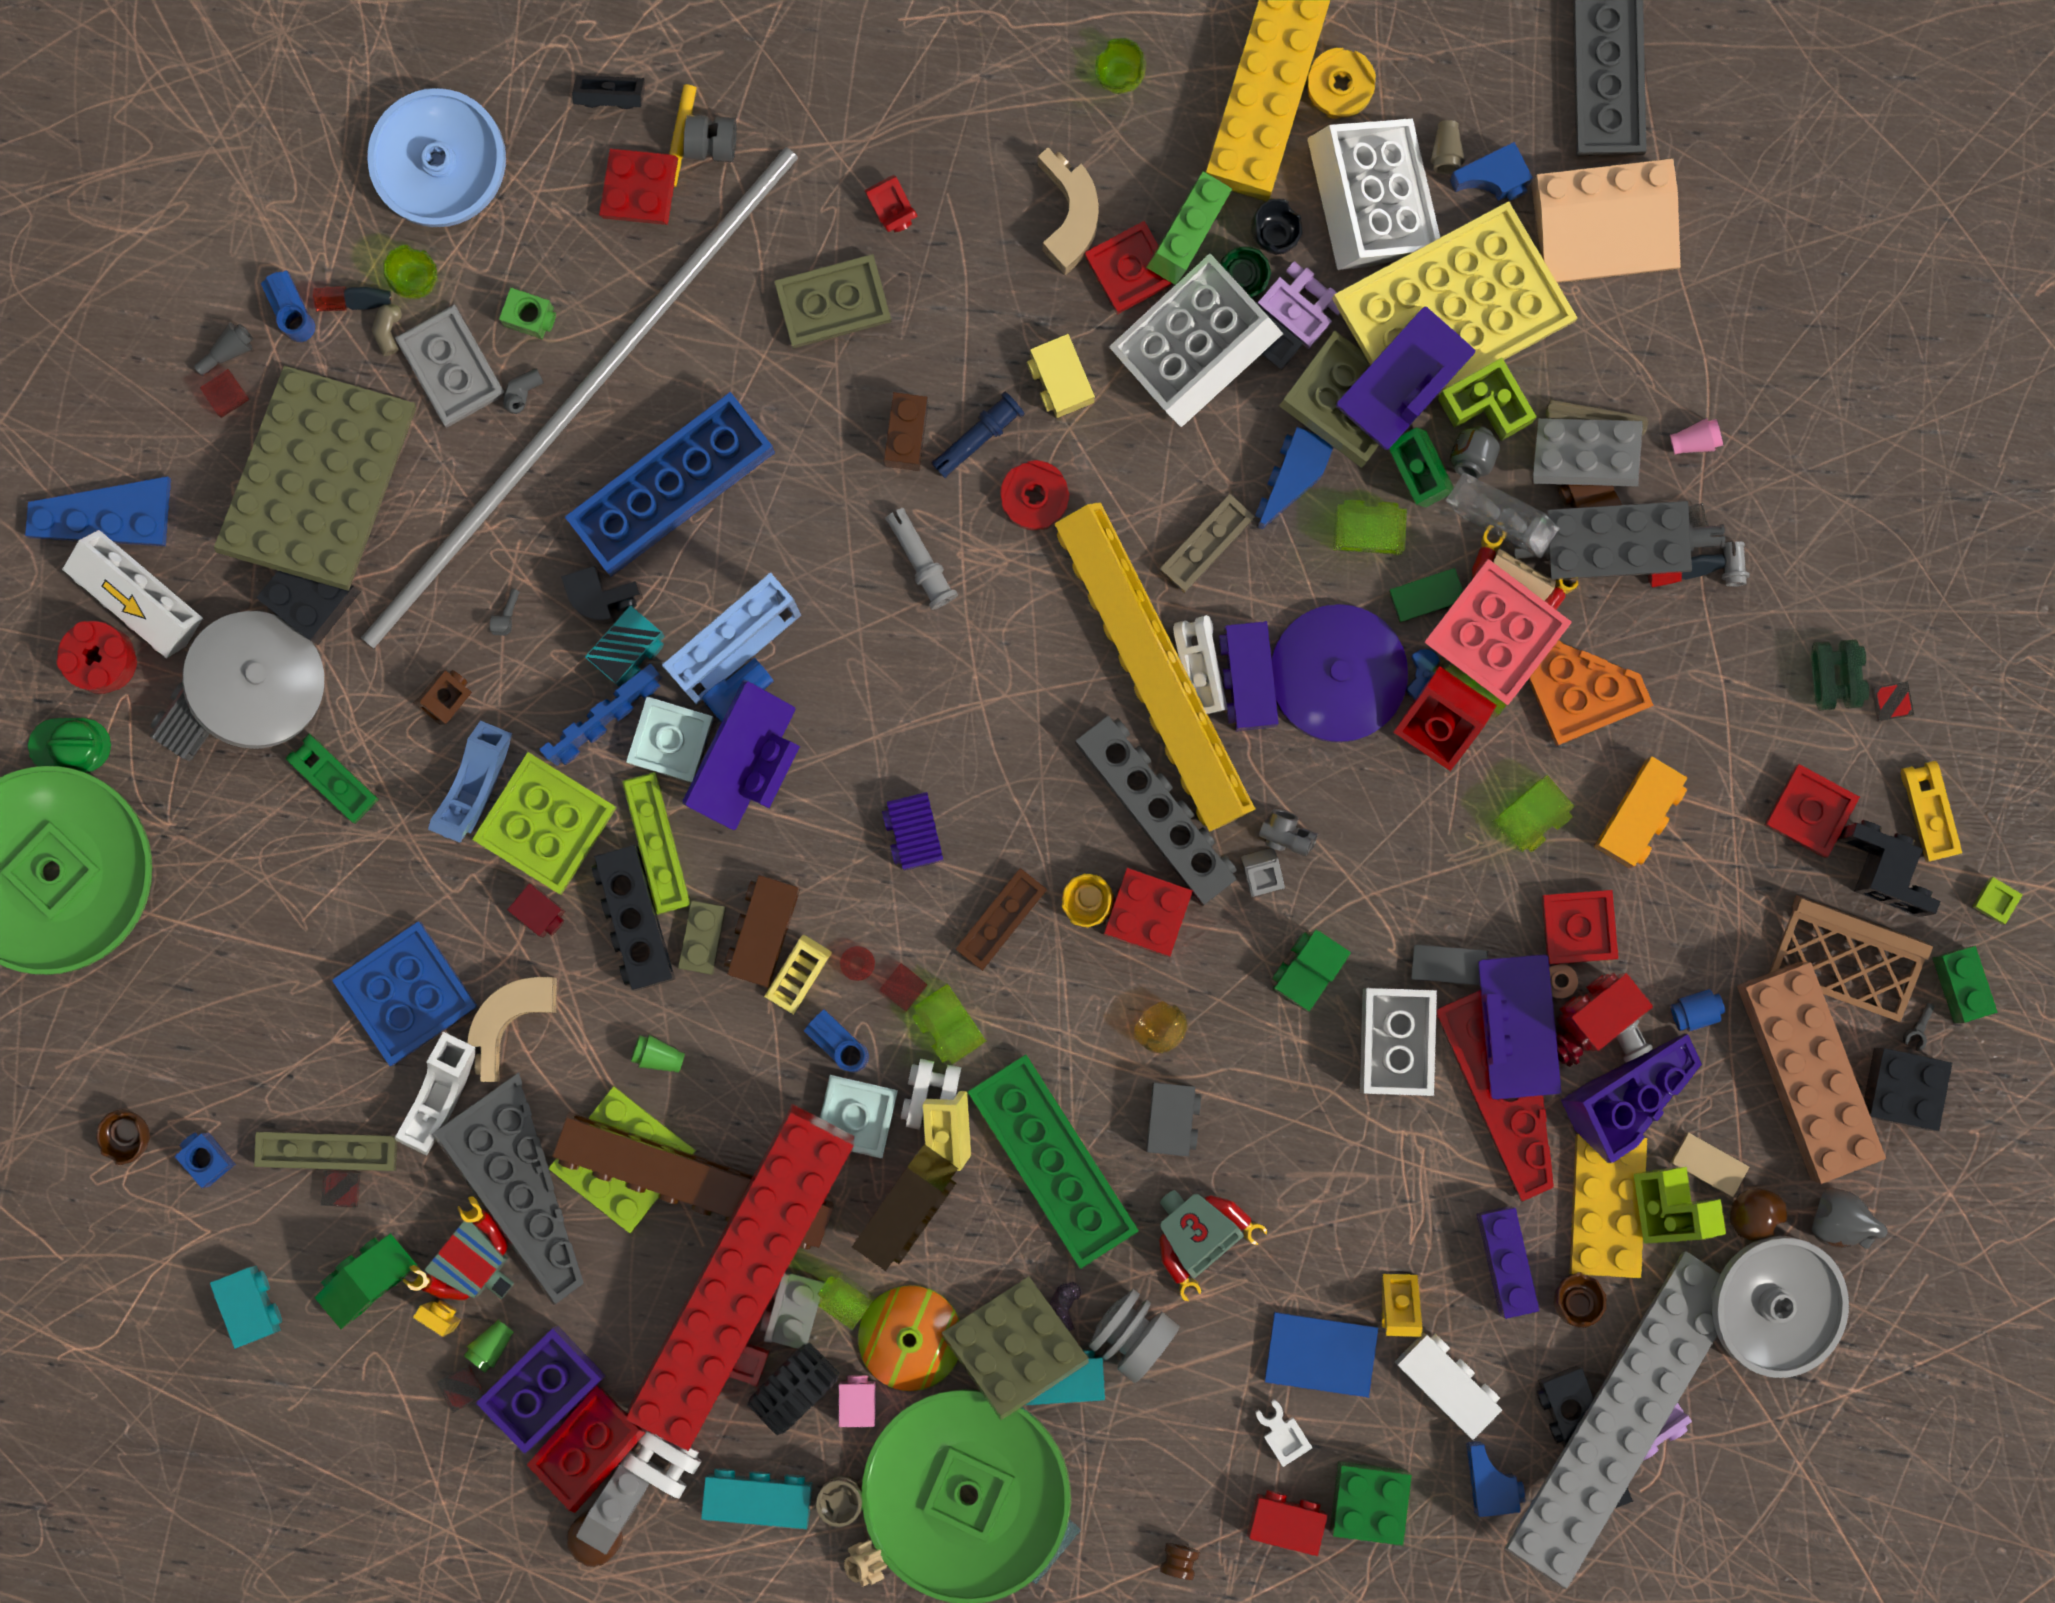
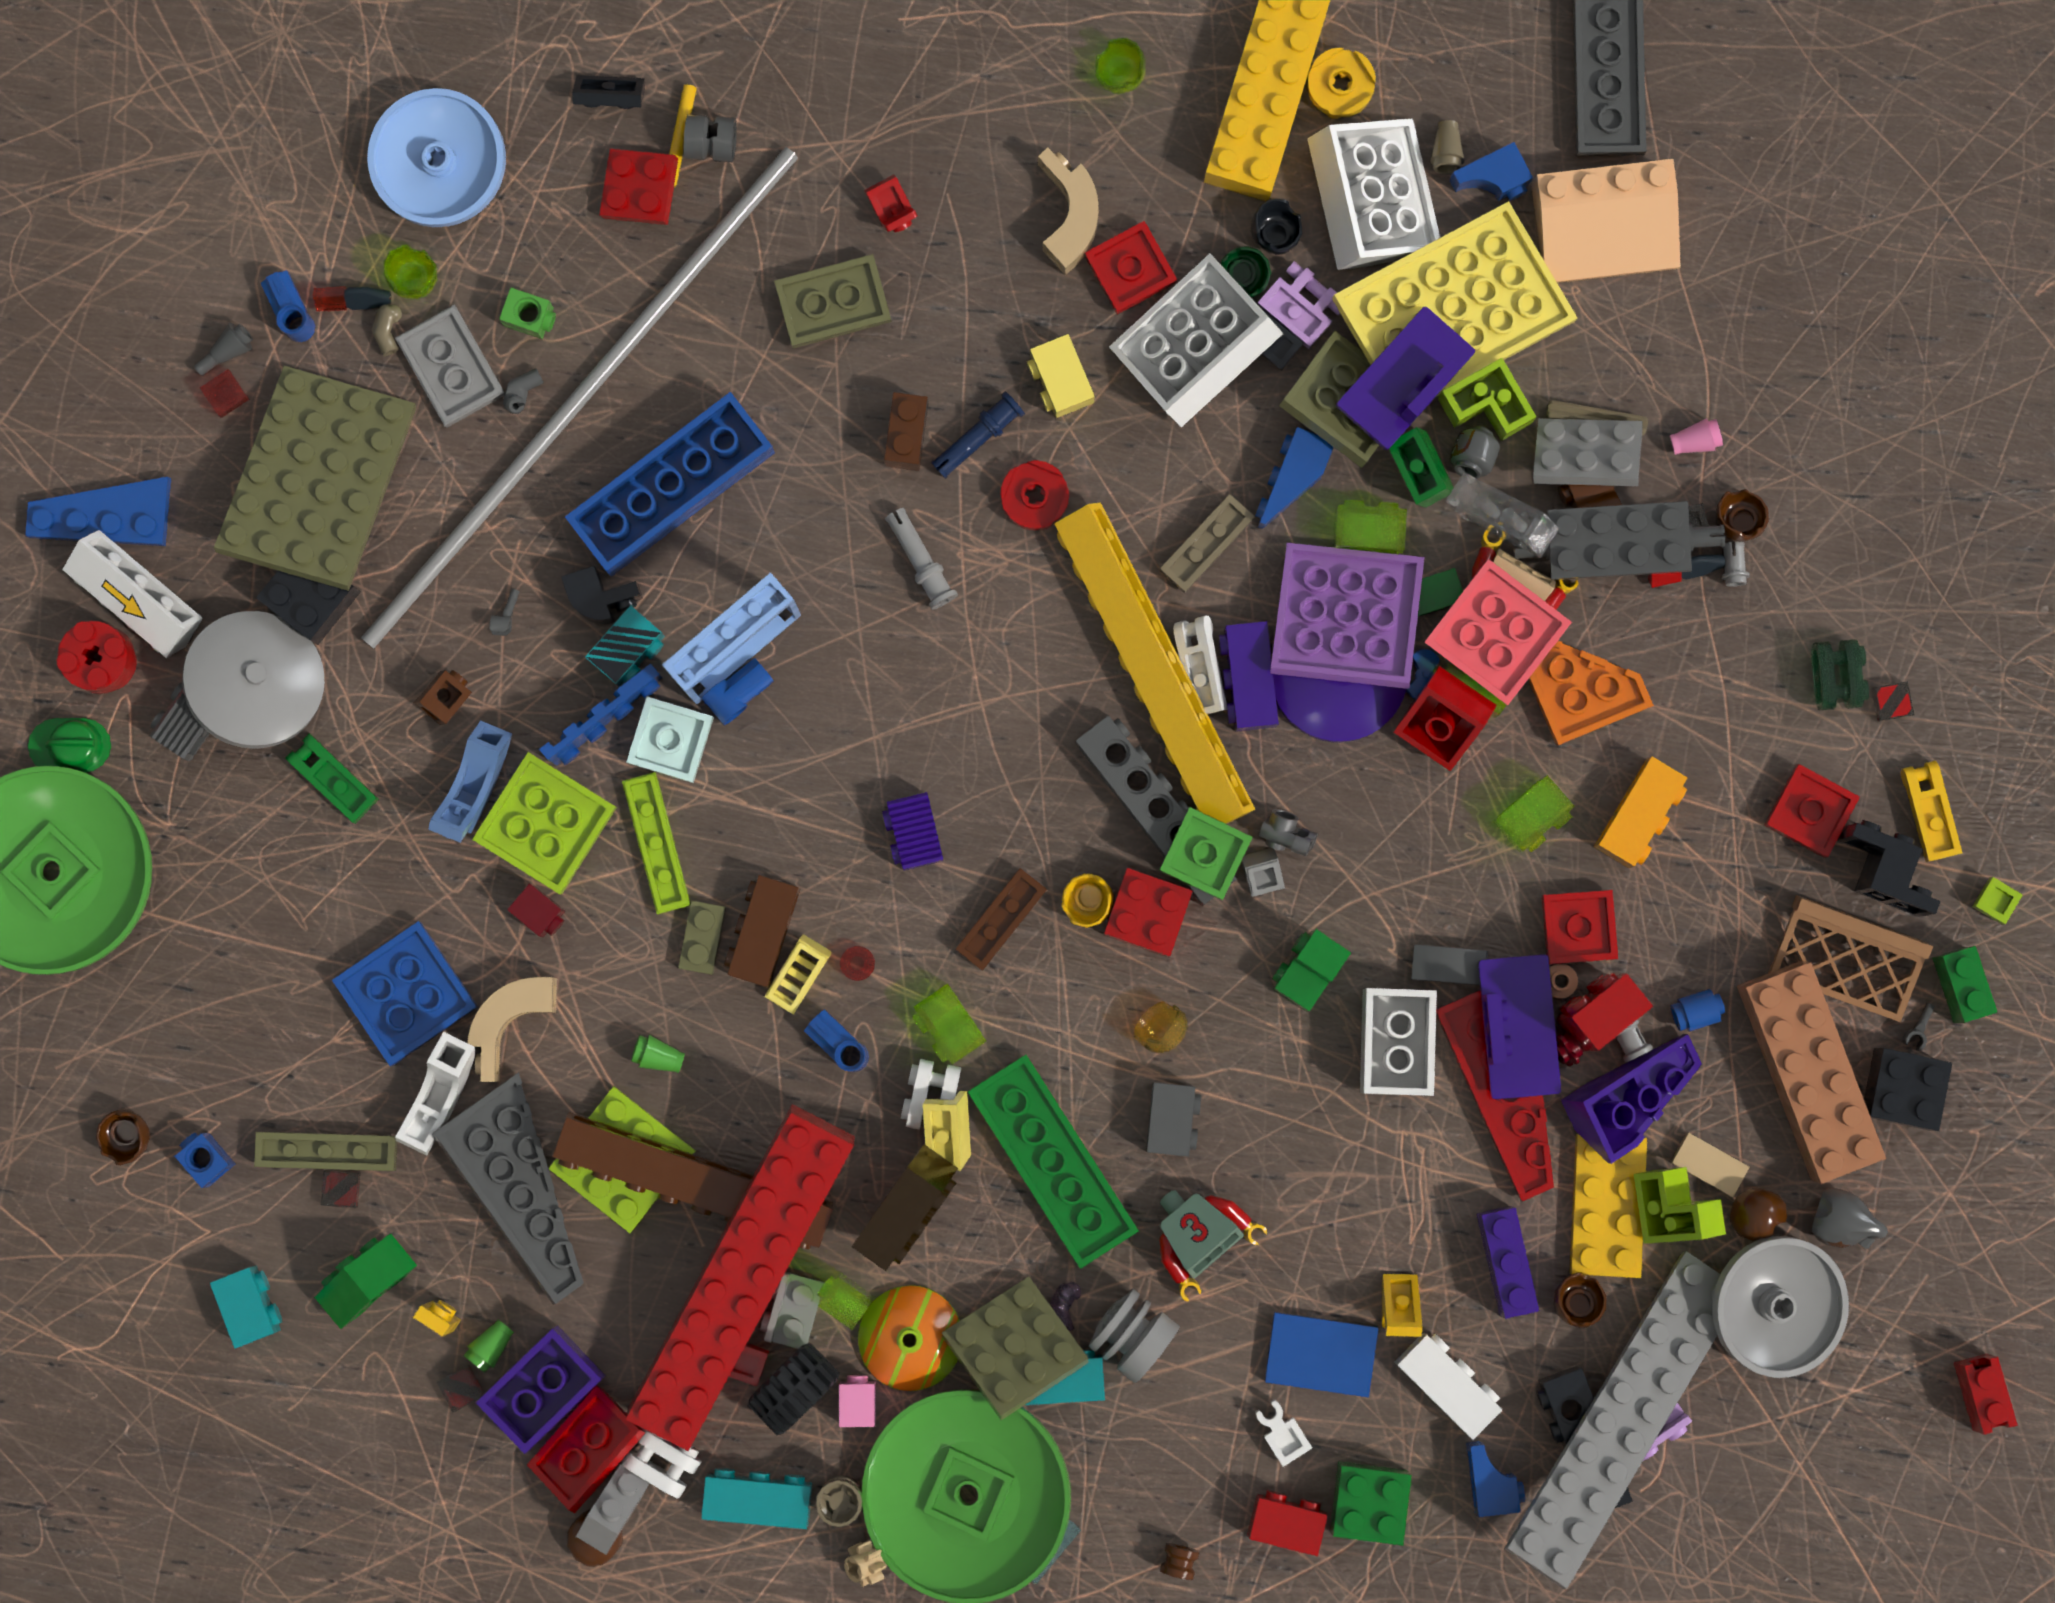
(467, 1260): torso -> none
(657, 967): black brick -> none
(744, 758): dark purple bracket -> none
(861, 1111): light aqua plate -> none
(903, 987): clear red plate -> none
(1189, 228): bright green brick -> none
(1205, 853): none -> bright green plate
(1347, 615): none -> medium lavender plate
(1742, 514): none -> reddish brown hair
(1985, 1393): none -> red brick

